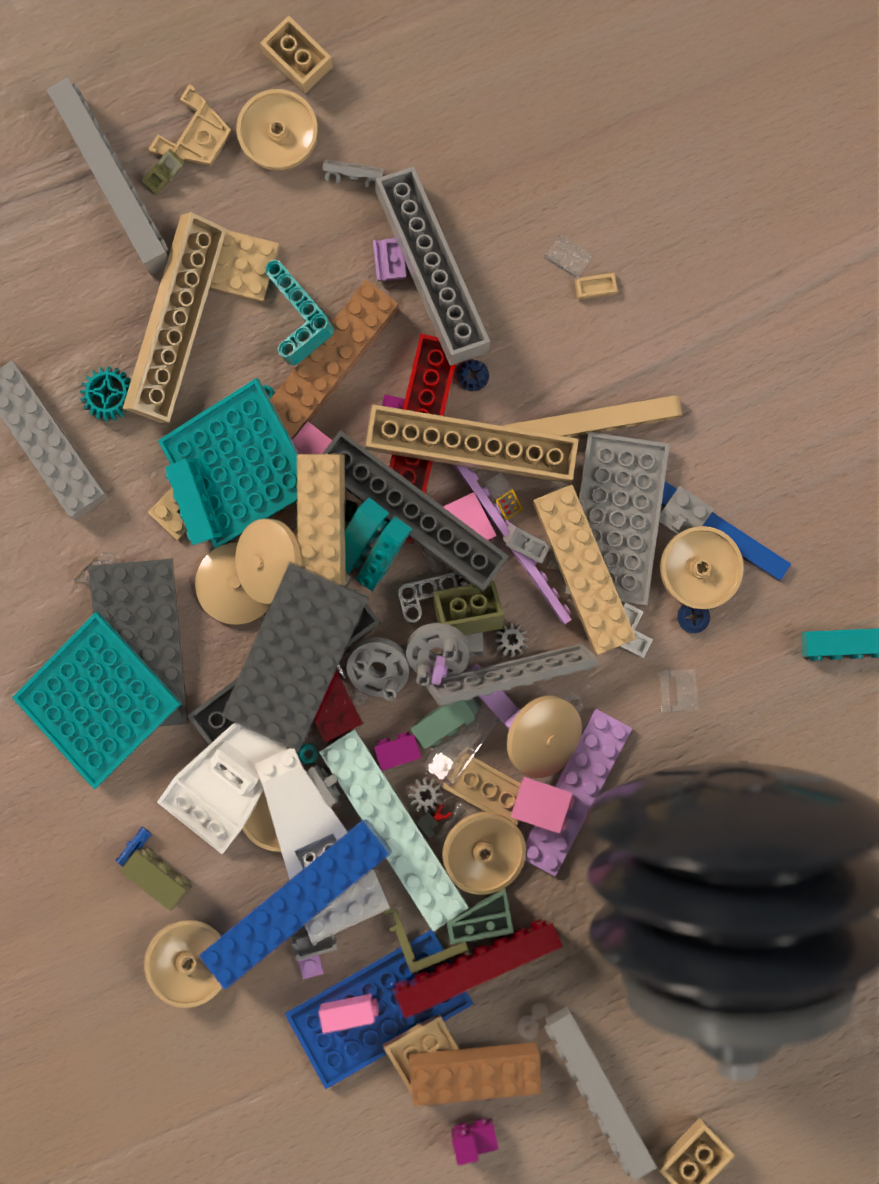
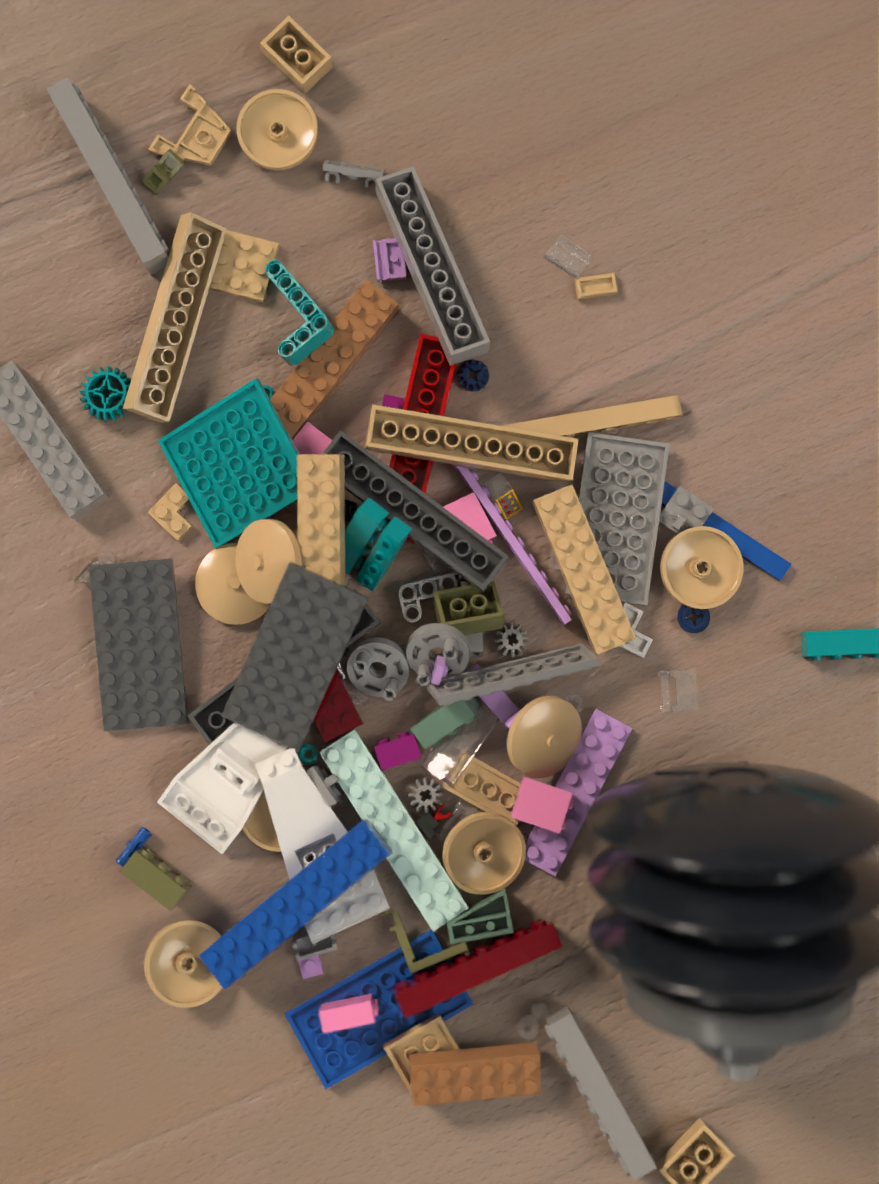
(96, 700): teal plate -> none
(193, 501): teal brick -> none
(473, 1140): magenta brick -> none
(526, 543): light grey hinge -> none

